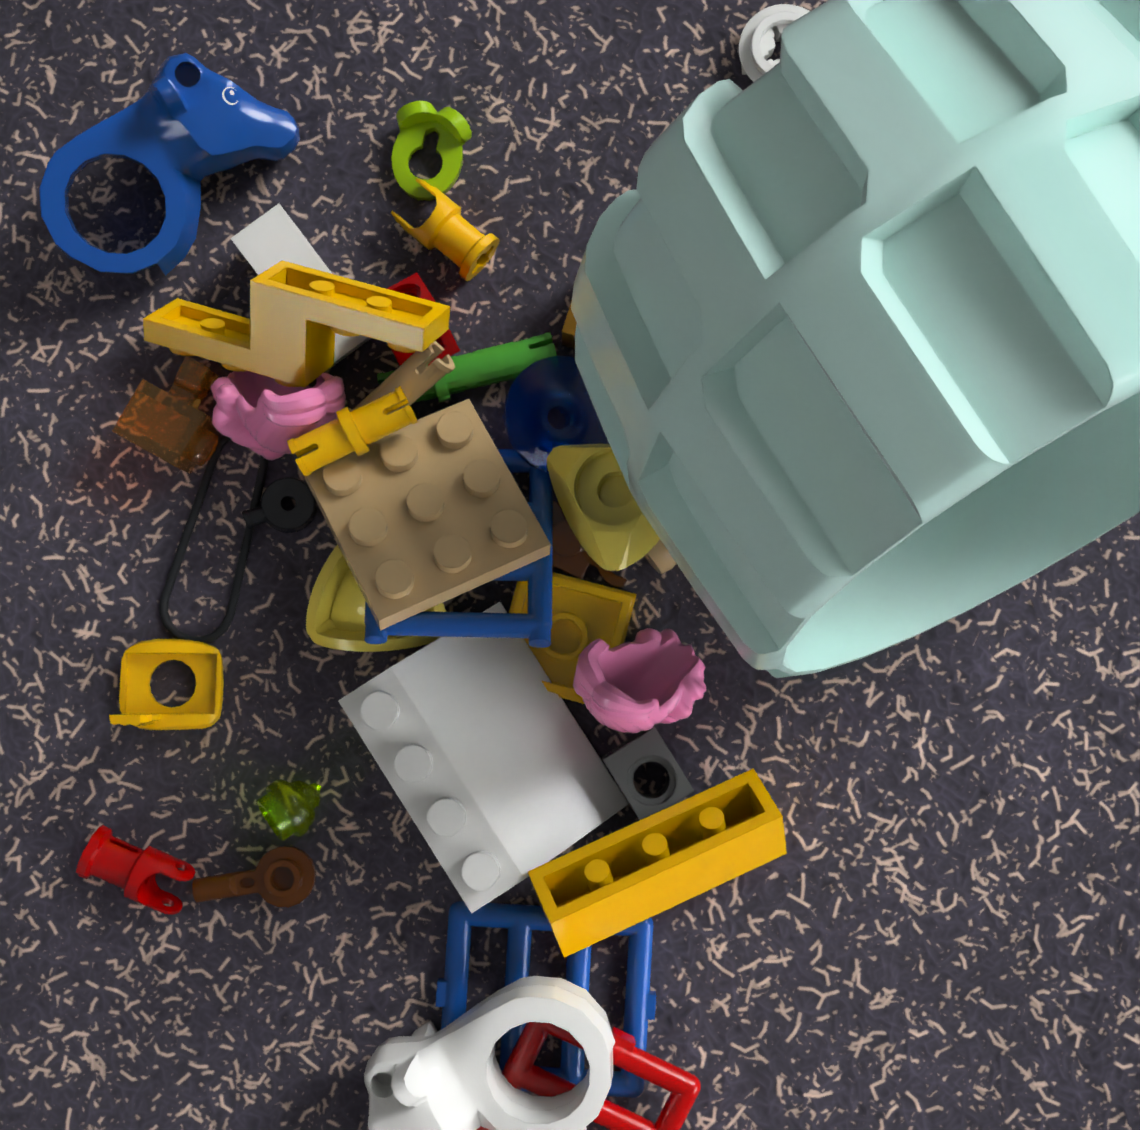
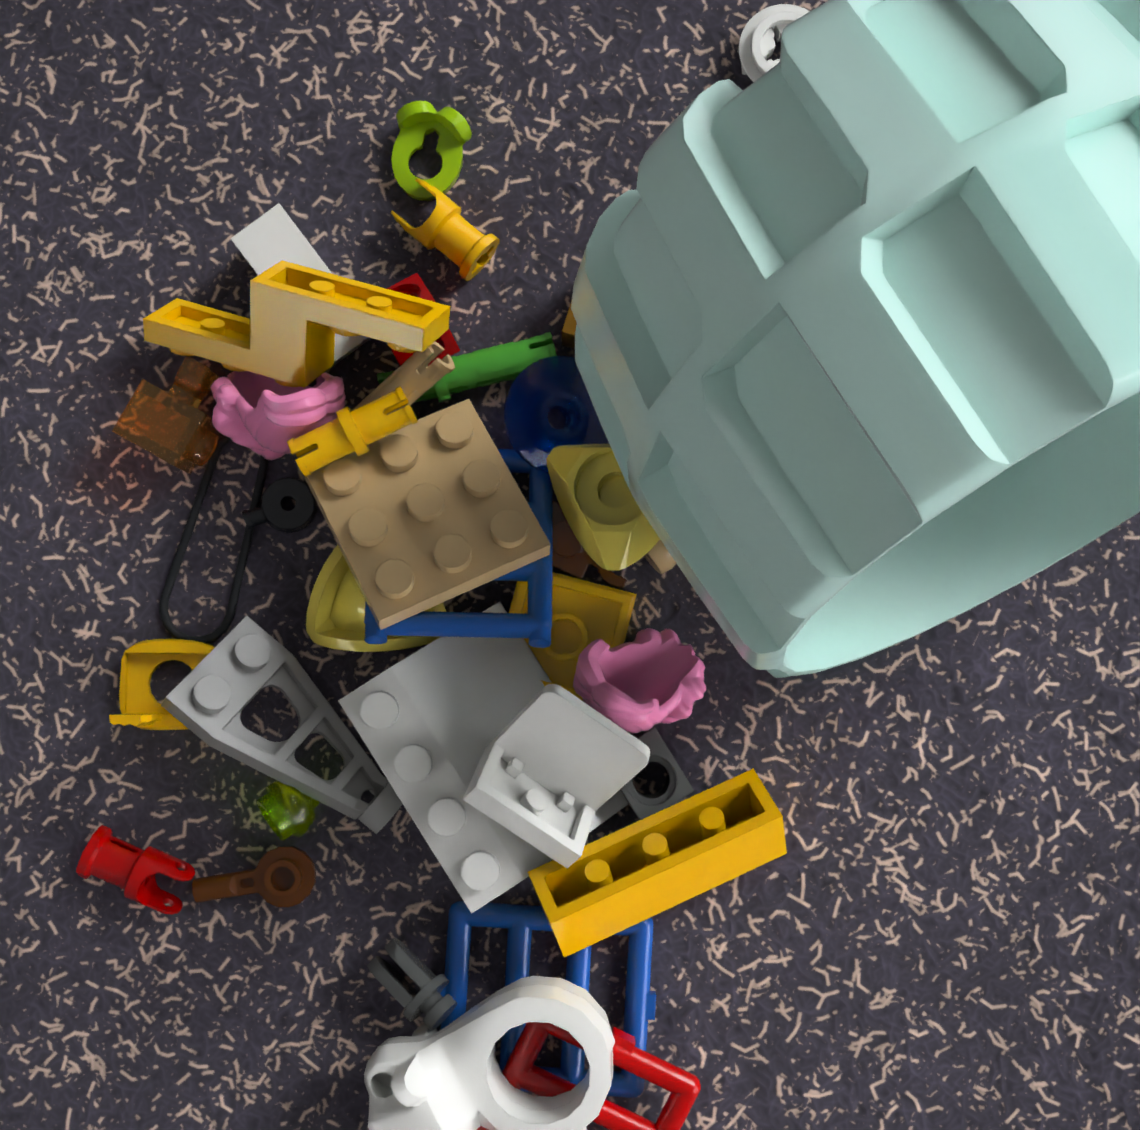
(180, 132): blue animal -> none
(231, 676): none -> light grey plate
(428, 999): none -> dark grey arm
(554, 772): none -> white bracket

